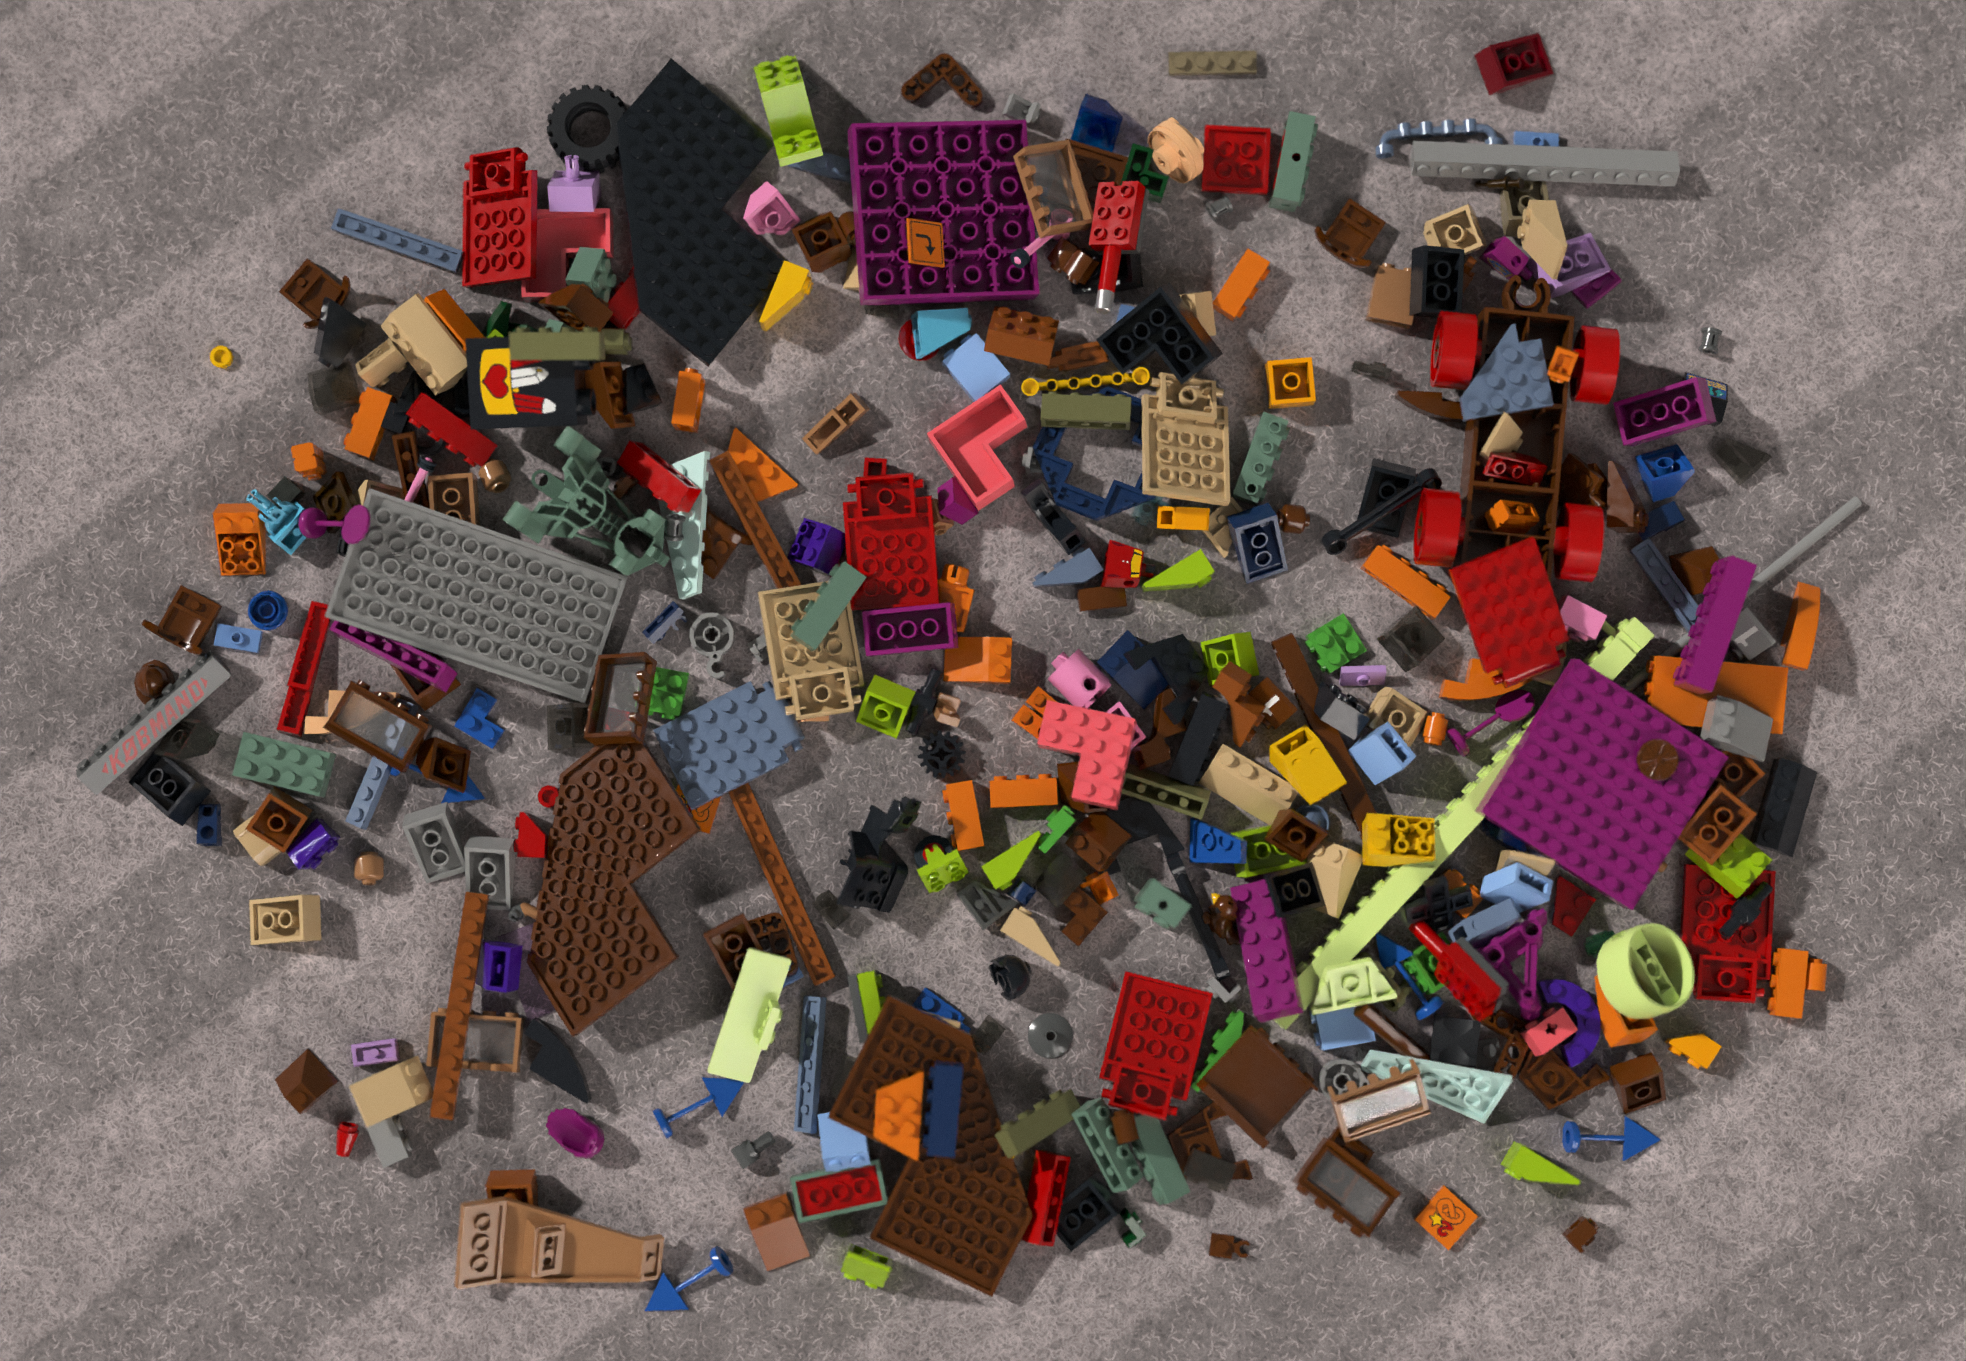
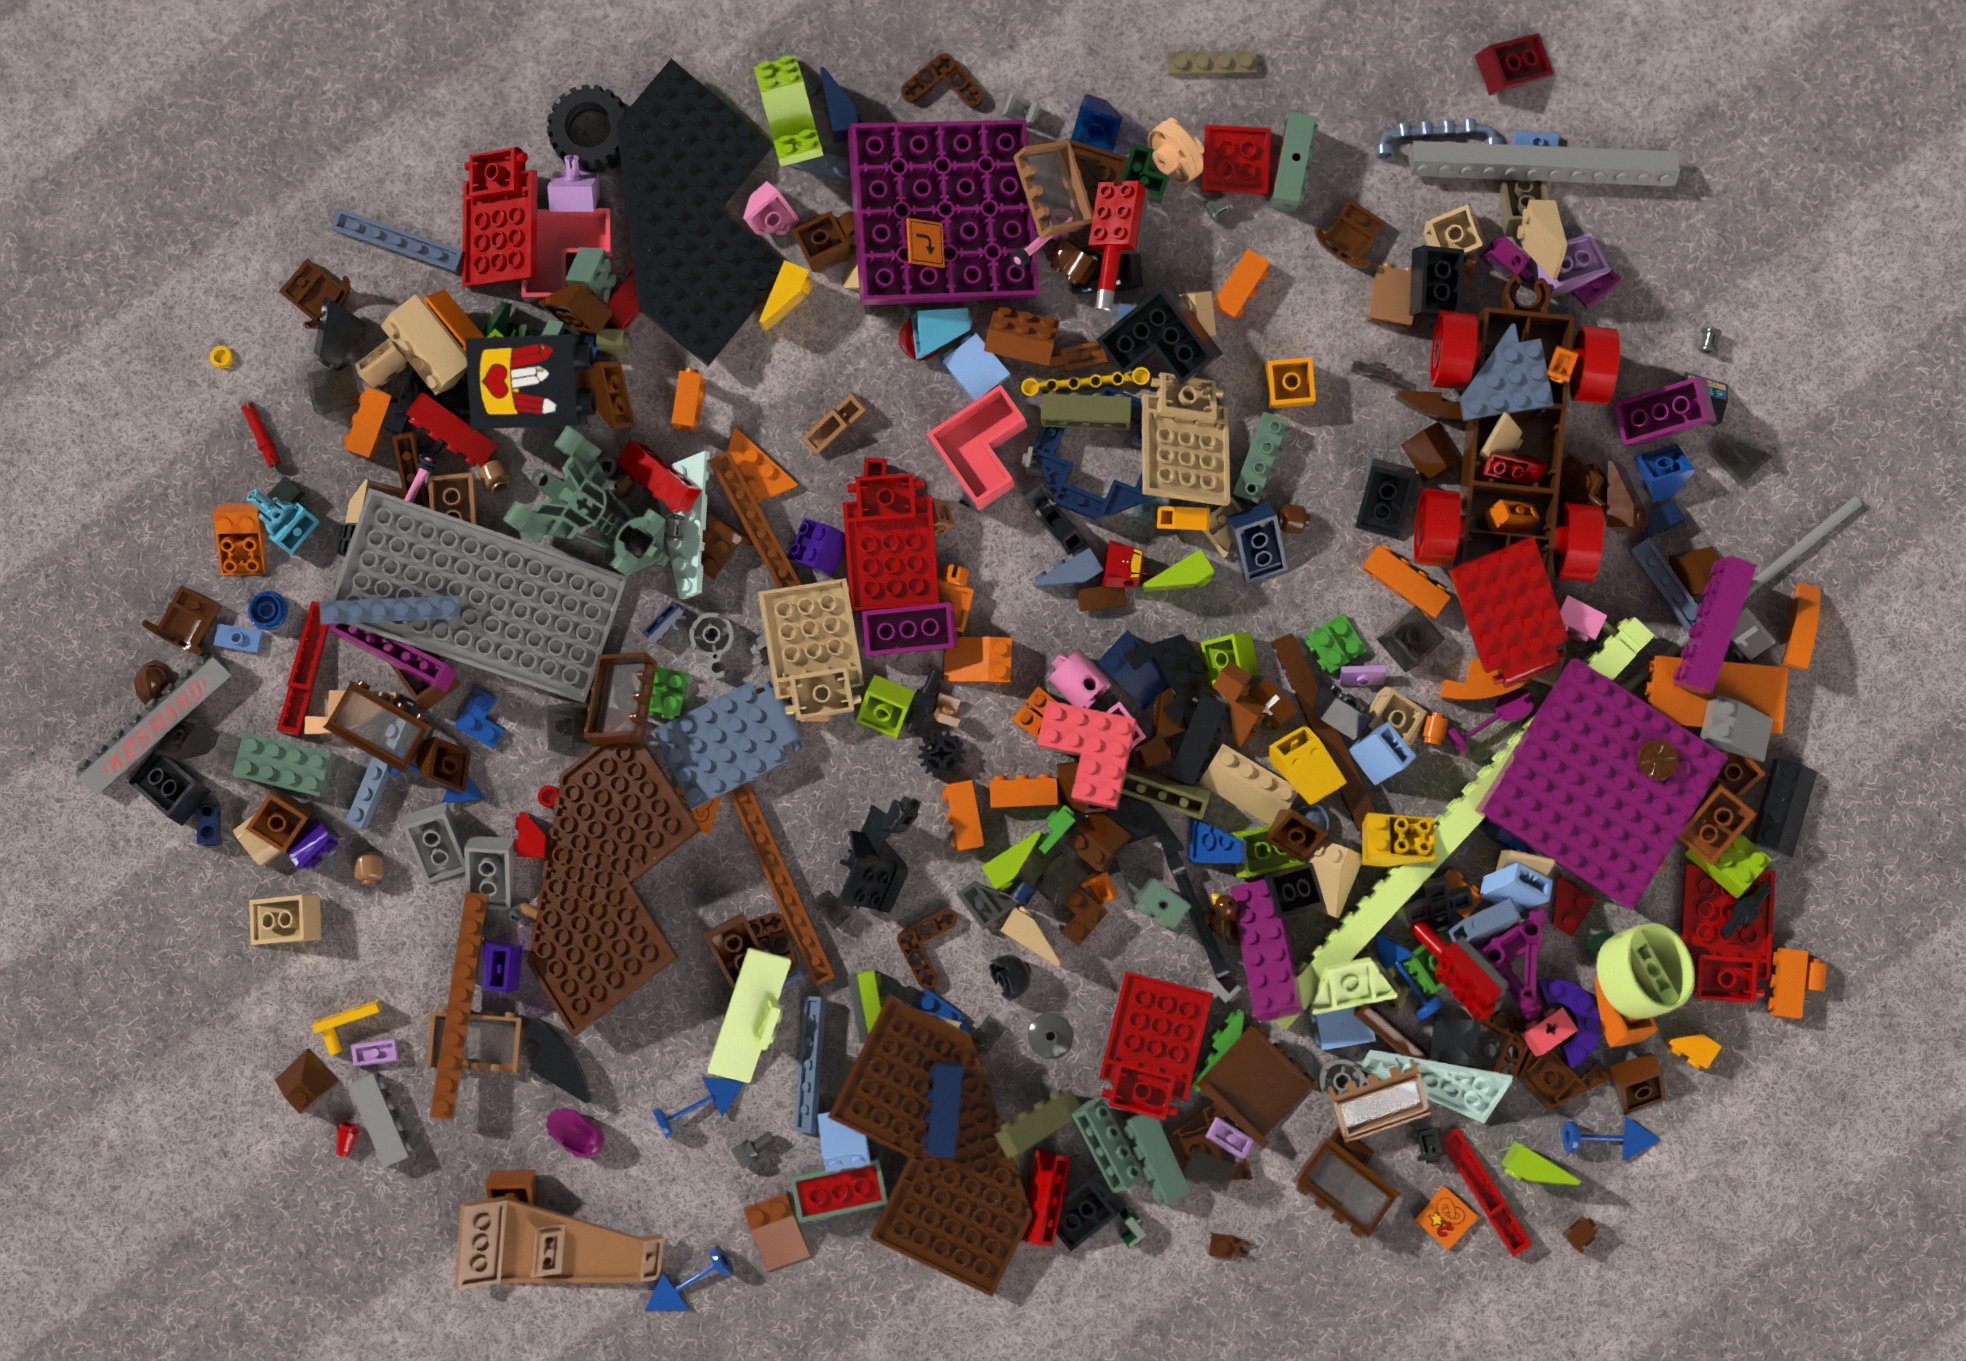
(264, 442): none -> red pin
(309, 461): orange brick -> none
(314, 523): magenta piece -> none
(328, 1024): none -> yellow piece
(335, 499): dark brown plate -> none
(389, 609): none -> sand blue plate
(392, 1091): tan slope -> none
(557, 345): olive brick -> none
(639, 390): black wing -> none
(828, 605): sand green brick -> none
(840, 107): none -> dark blue slope
(866, 1266): lime slope -> none
(900, 1114): orange wing -> none
(919, 938): none -> reddish brown beam
(938, 863): lime plate -> none
(954, 502): magenta slope -> none
(1124, 1126): reddish brown brick -> none
(1229, 1138): none -> lavender plate
(1380, 512): black piece -> none
(1430, 1145): none -> pearl dark grey bracket
(1431, 451): none -> reddish brown slope
(1485, 1193): none -> red slope
(1507, 183): dark brown piece -> none

